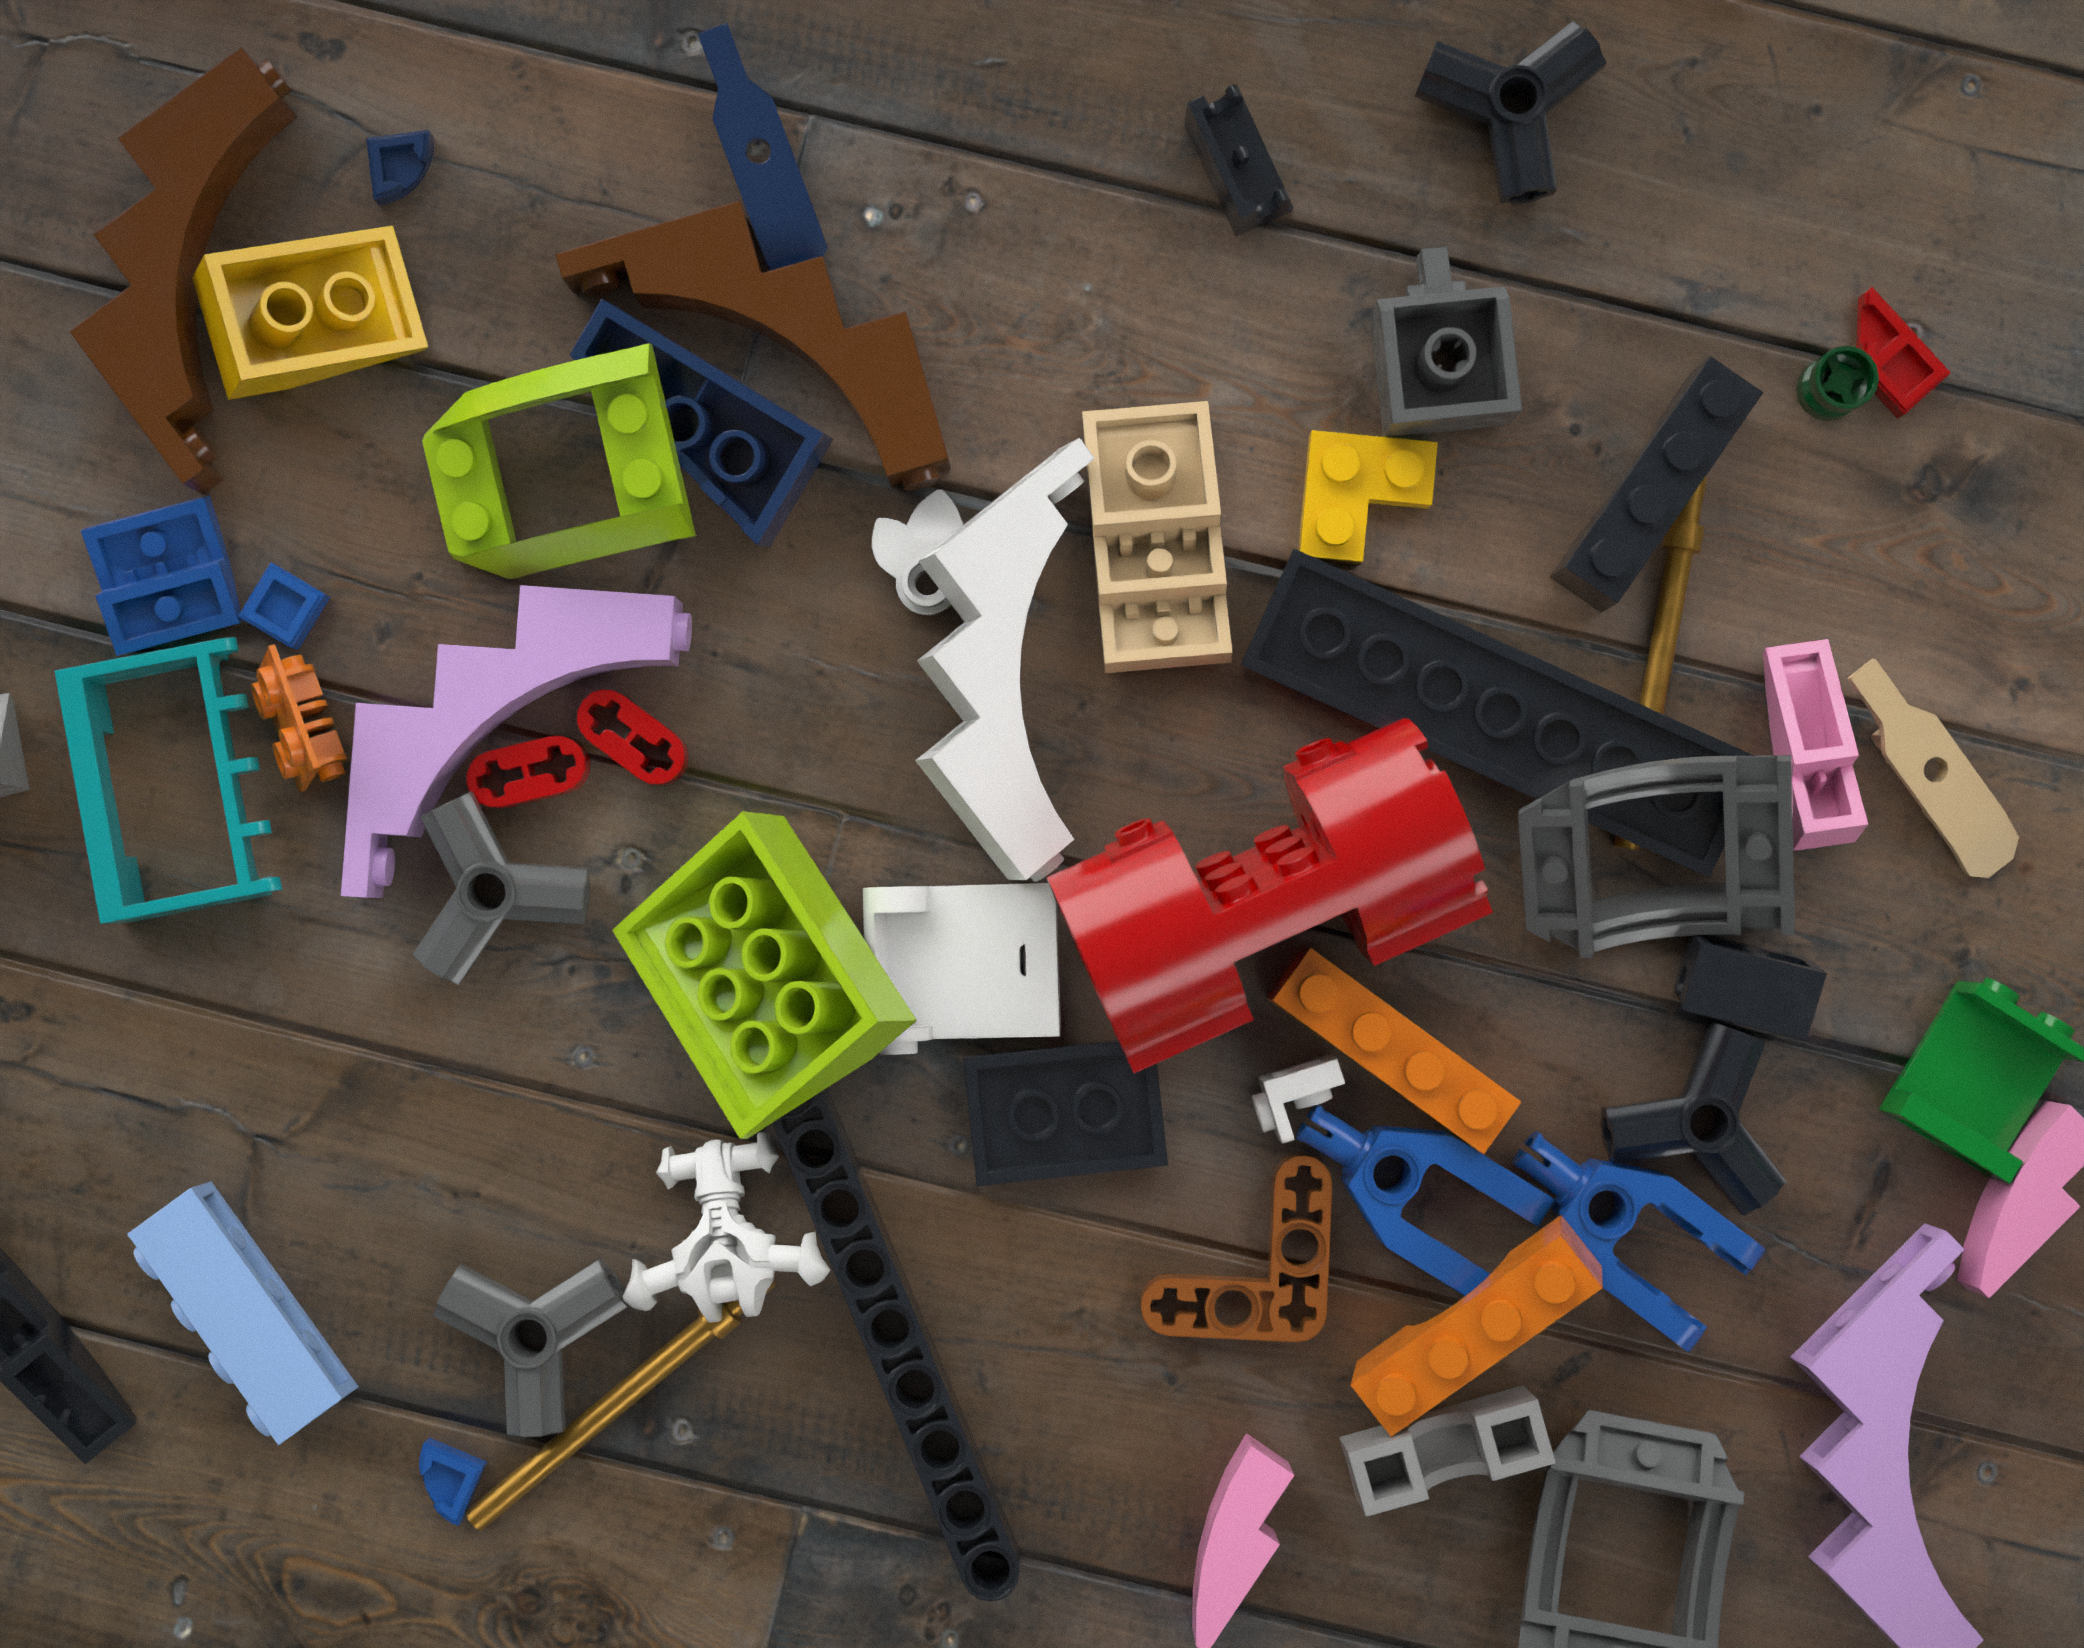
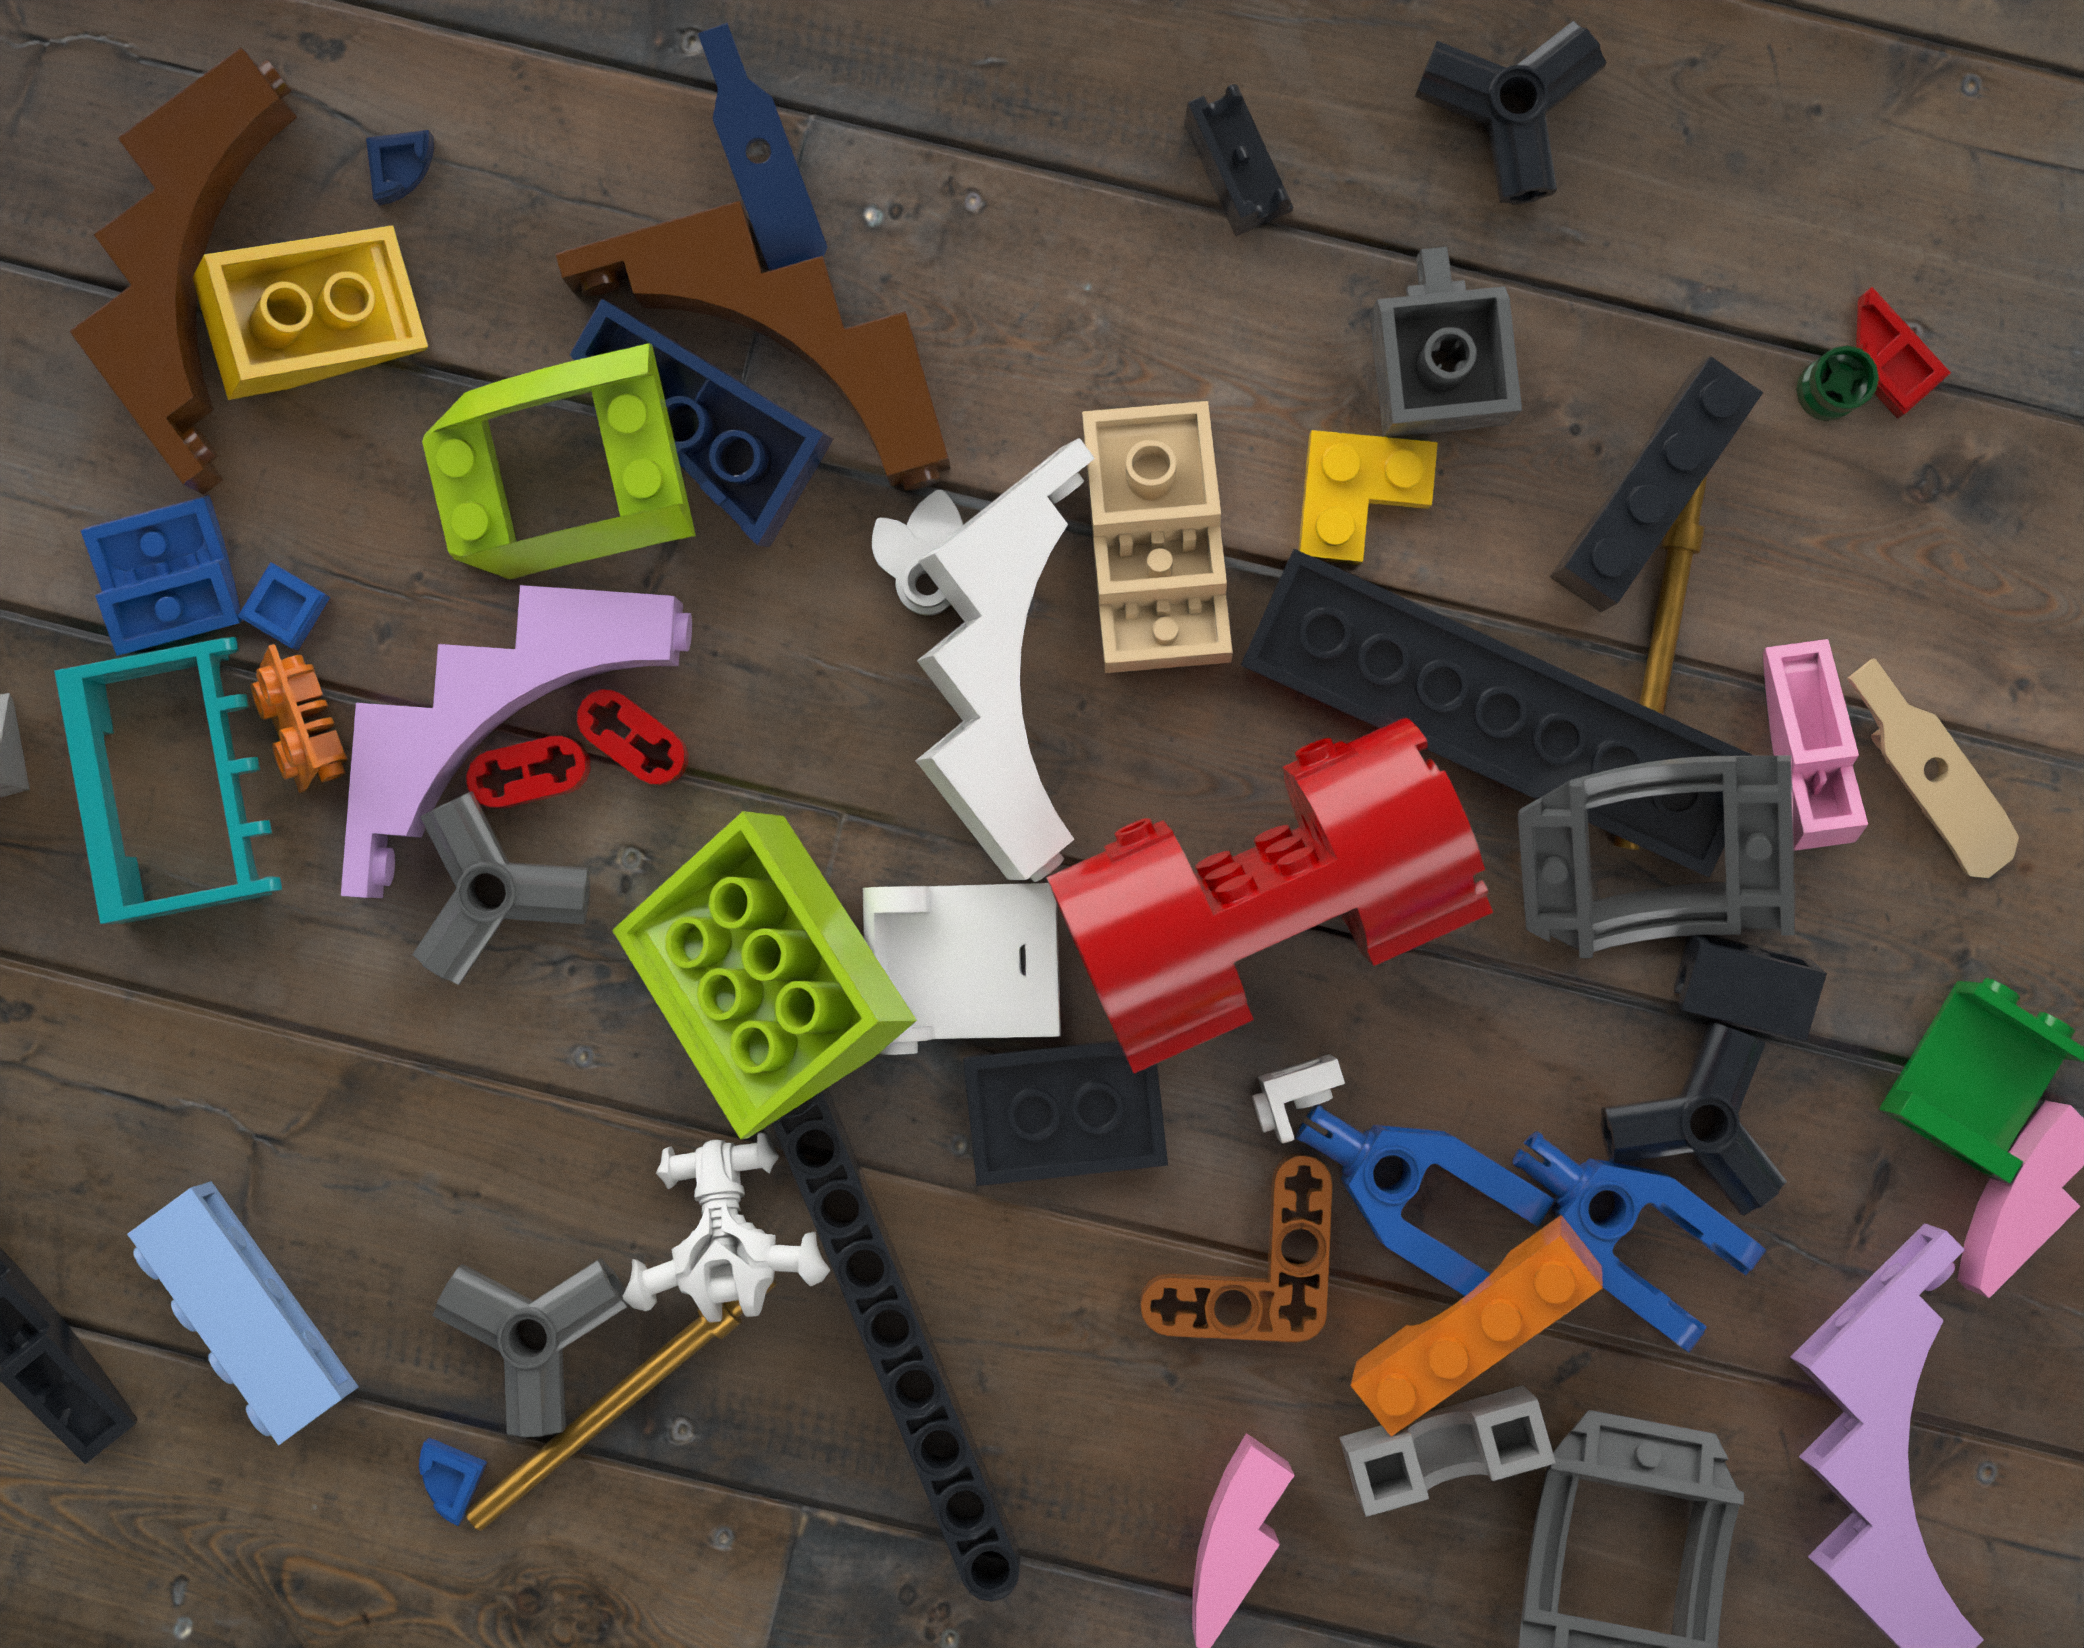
(1394, 1049): orange arch -> none

